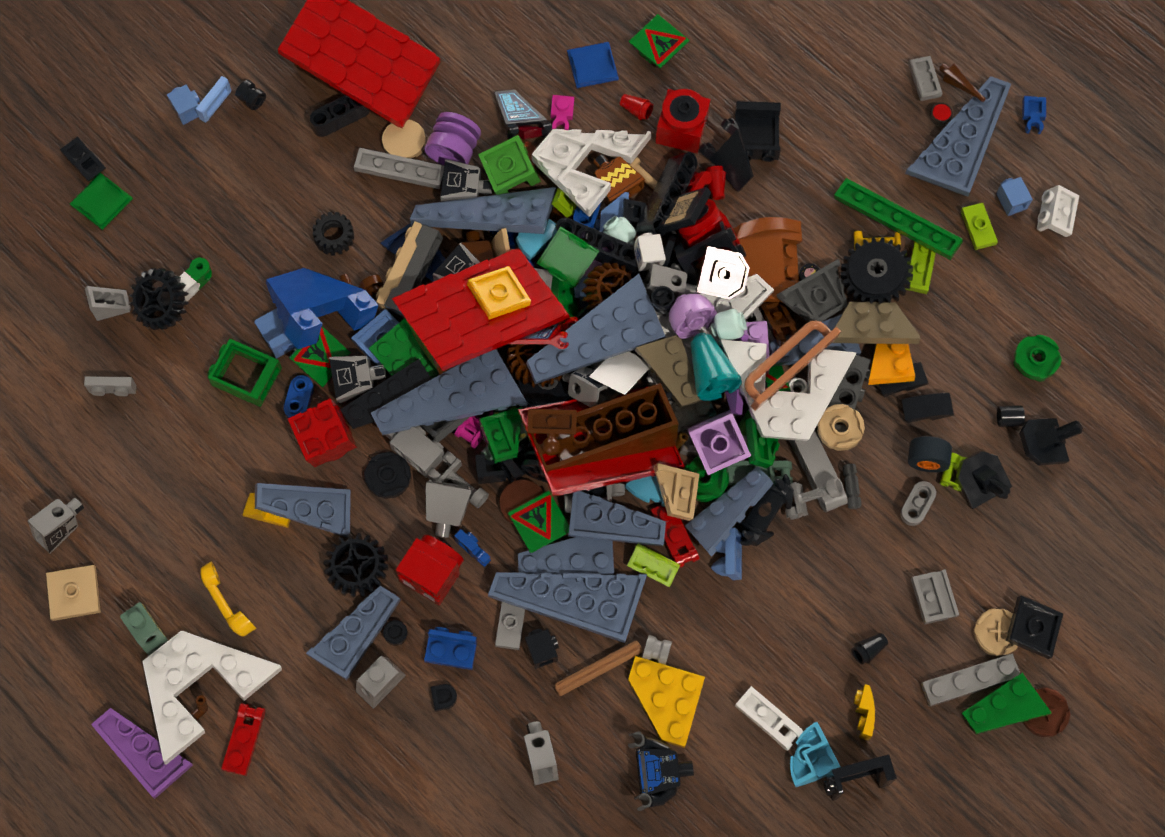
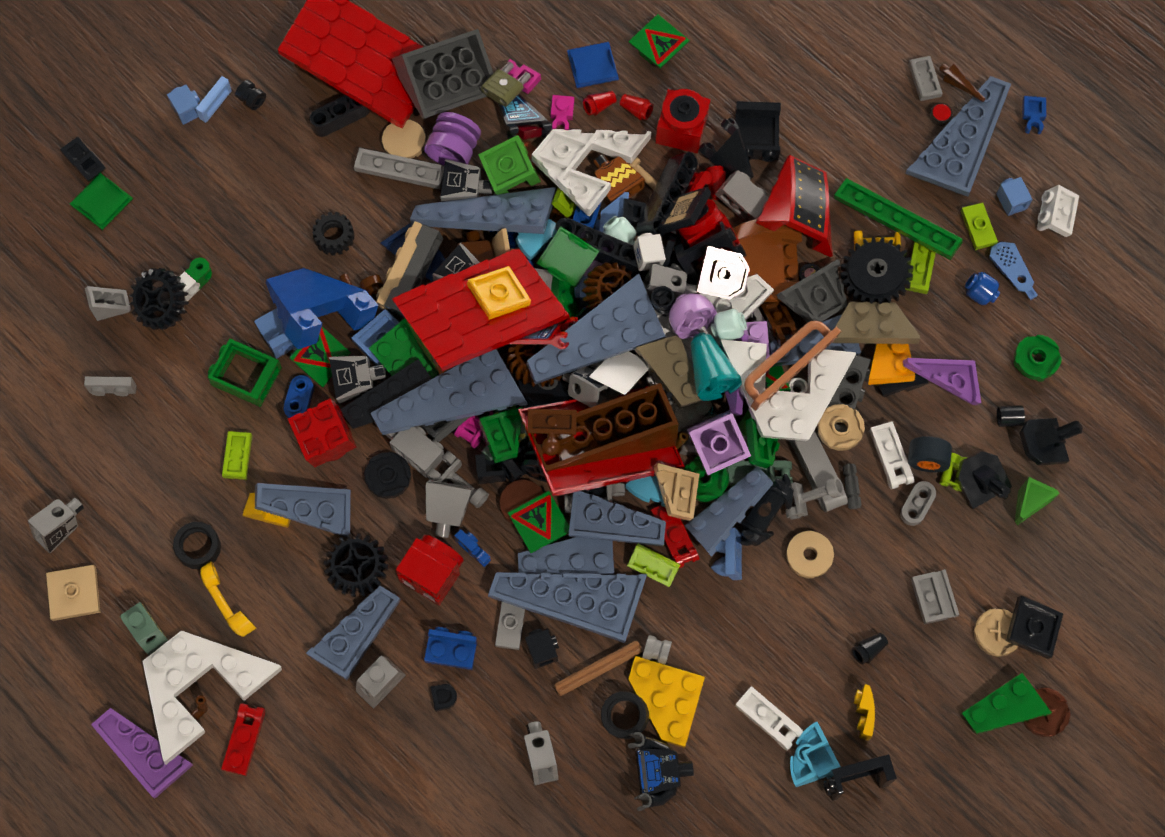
(186, 531): none -> black tyre
(237, 455): none -> lime plate
(395, 633): black tile -> none
(445, 73): none -> dark grey slope
(503, 87): none -> olive piece
(517, 72): none -> dark pink plate
(596, 103): none -> red cone
(611, 702): none -> black tyre
(742, 196): none -> light grey hinge
(800, 203): none -> wedge
(815, 542): none -> tan tile
(891, 454): none -> white plate
(927, 406): black slope -> none
(952, 375): none -> medium lavender wing
(970, 680): light grey plate -> none
(982, 288): none -> blue head
(1011, 270): none -> medium blue piece
(1033, 497): none -> bright green slope

